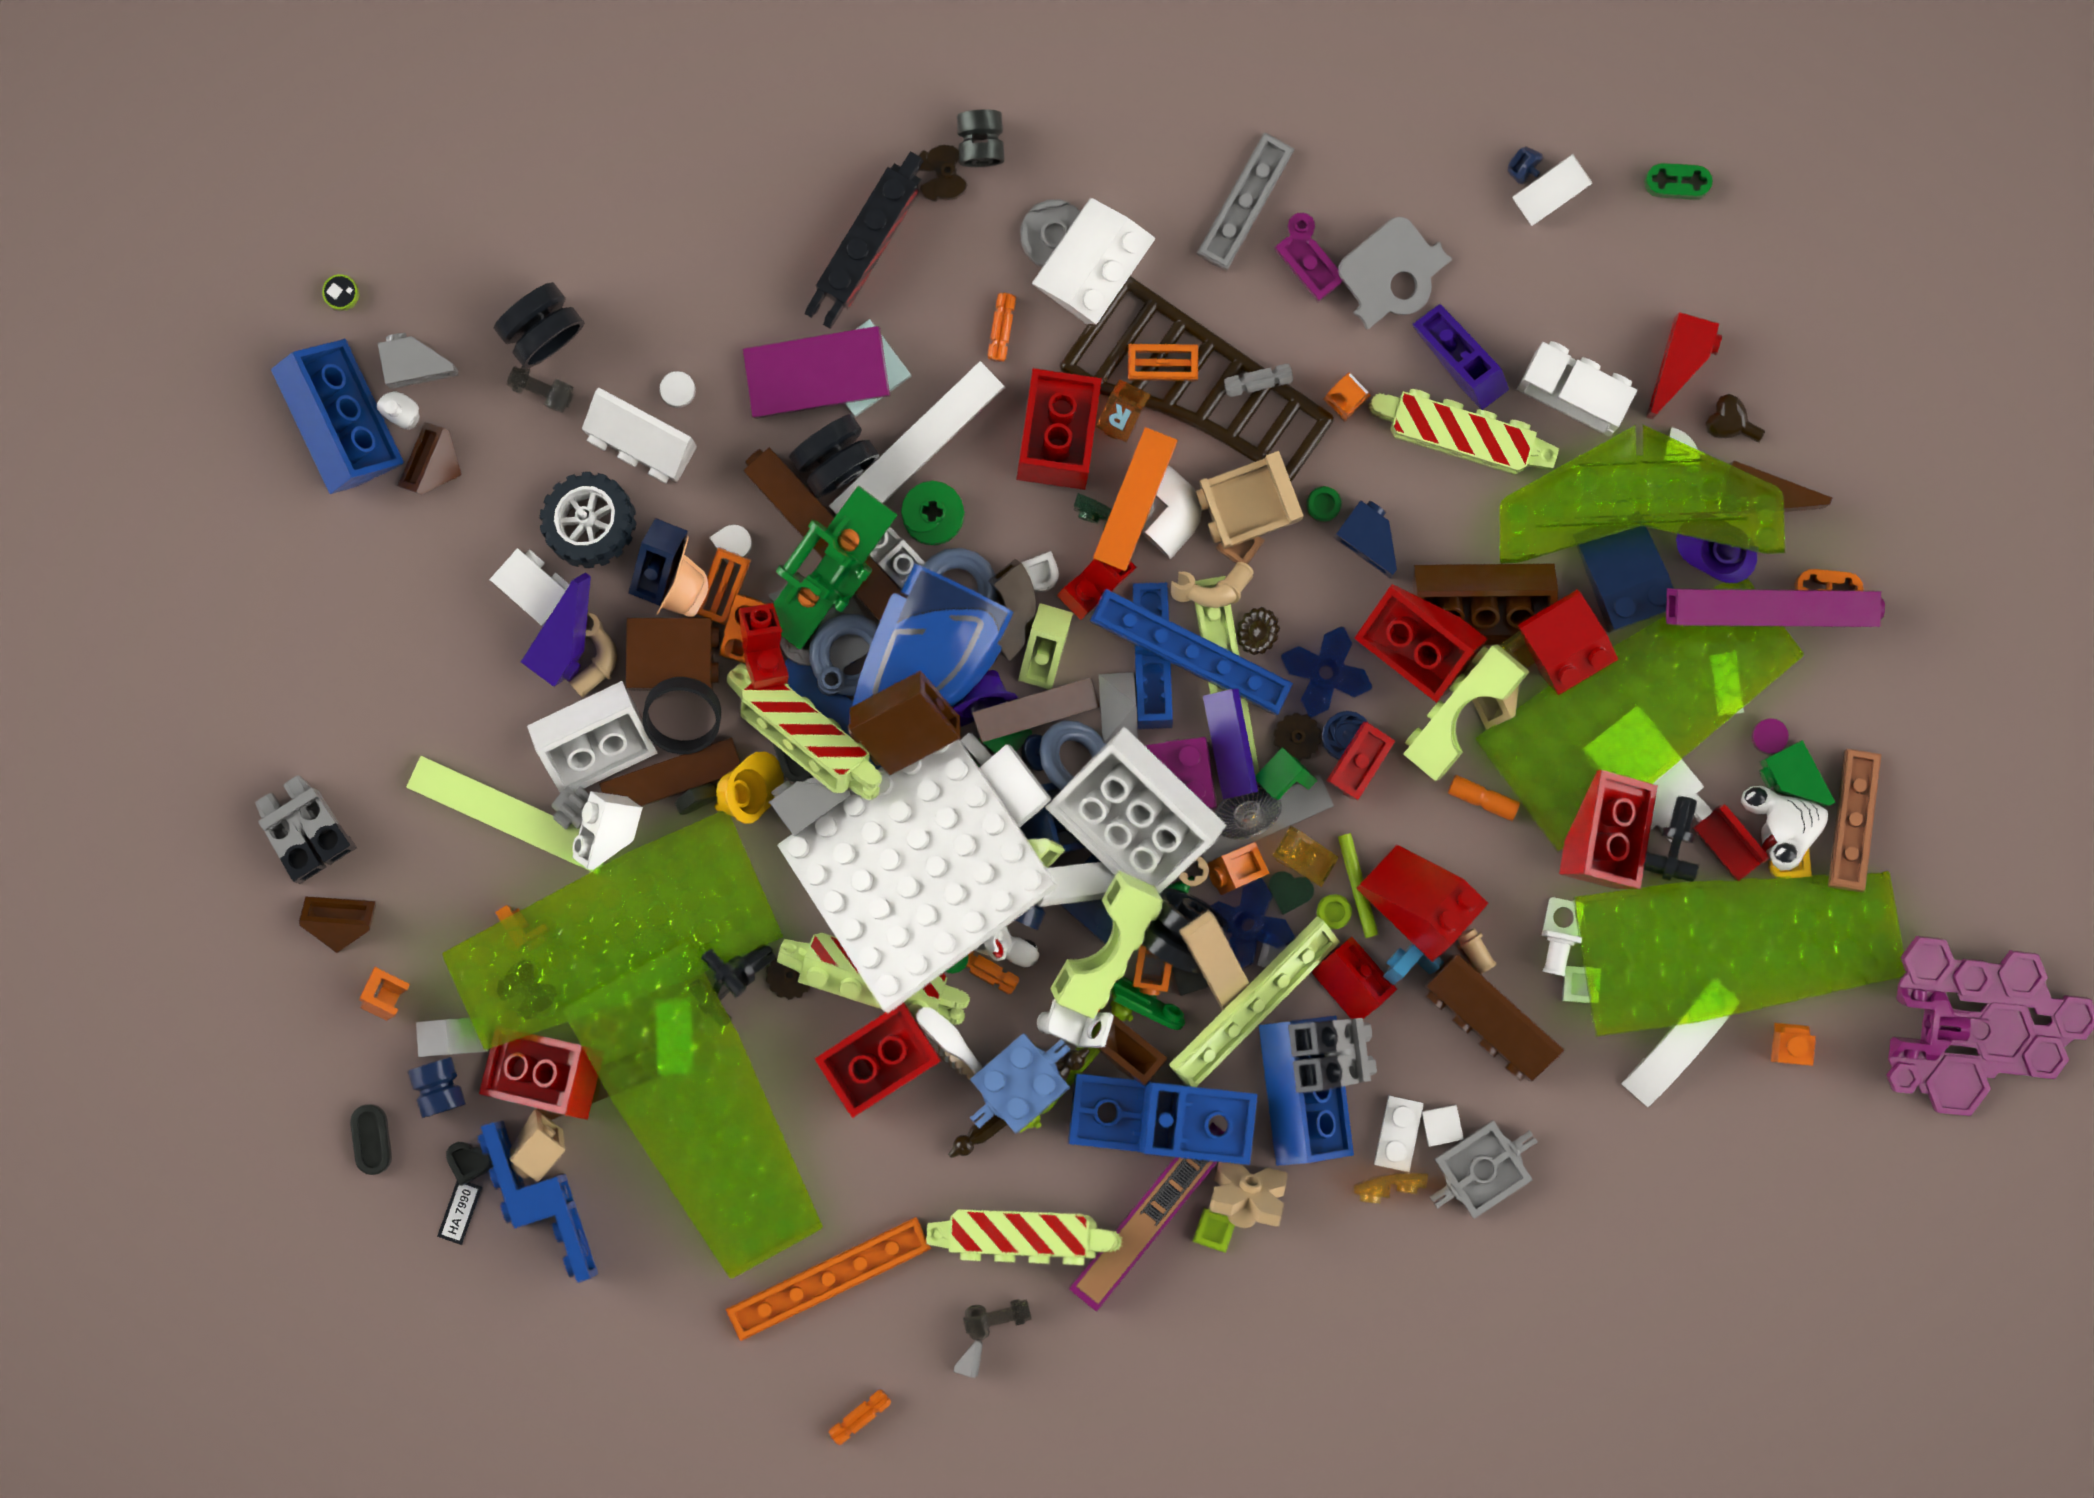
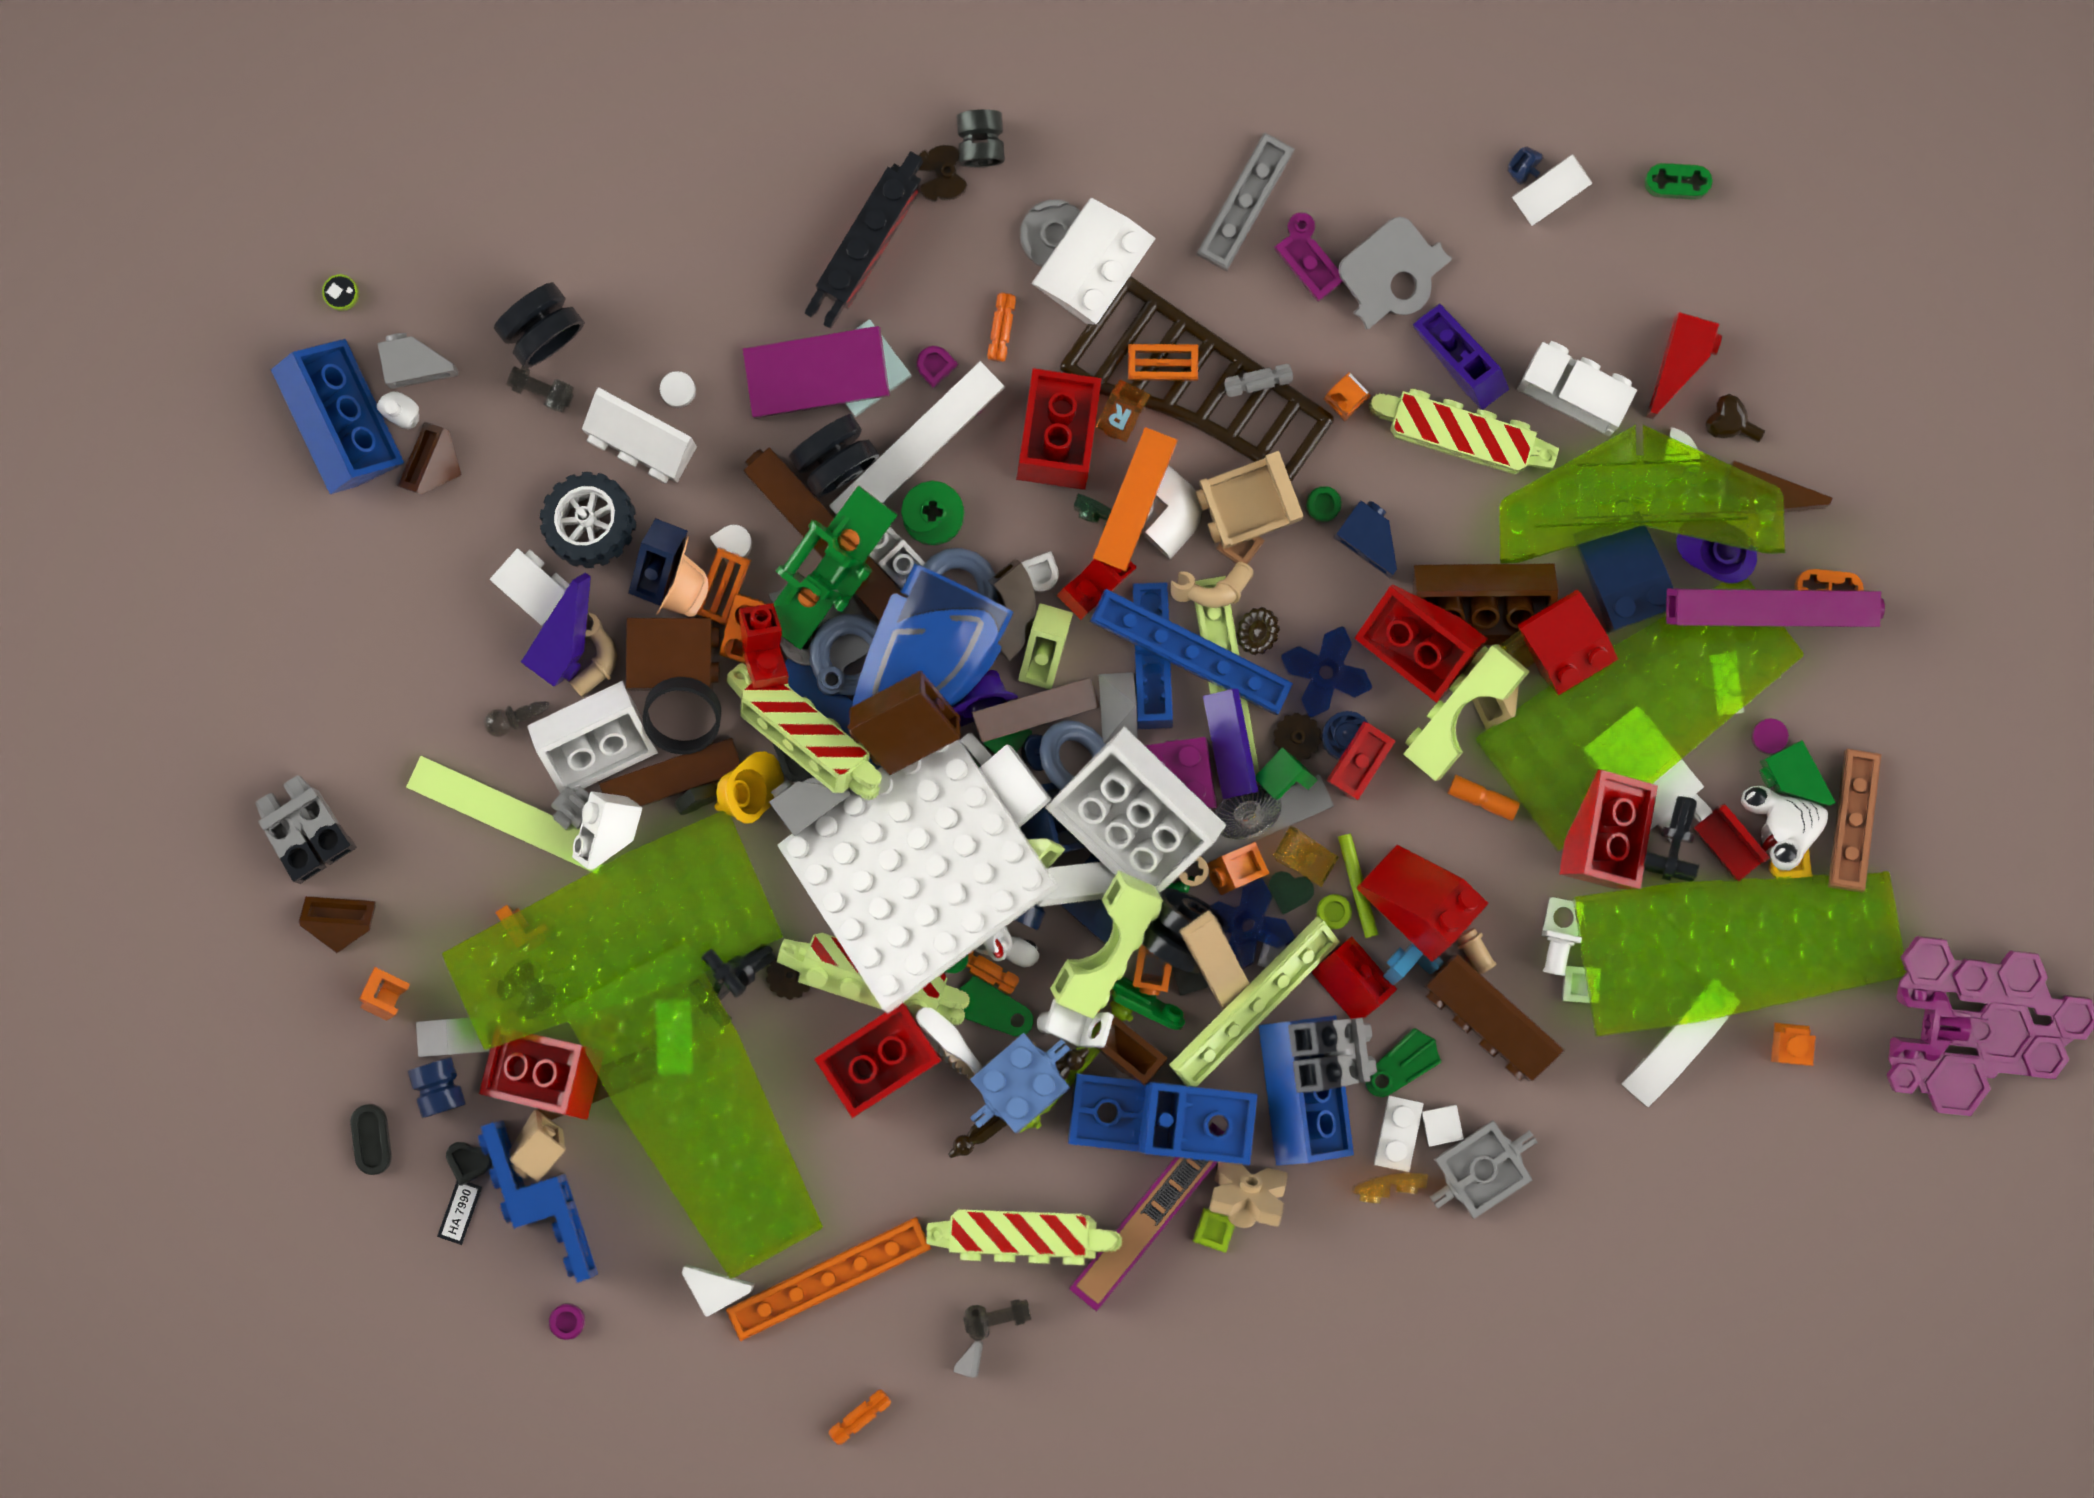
(499, 721): none -> clear smoke bar
(567, 1321): none -> magenta tile
(713, 1289): none -> white slope
(935, 365): none -> magenta tile
(994, 1008): none -> green piece
(1405, 1062): none -> green piece

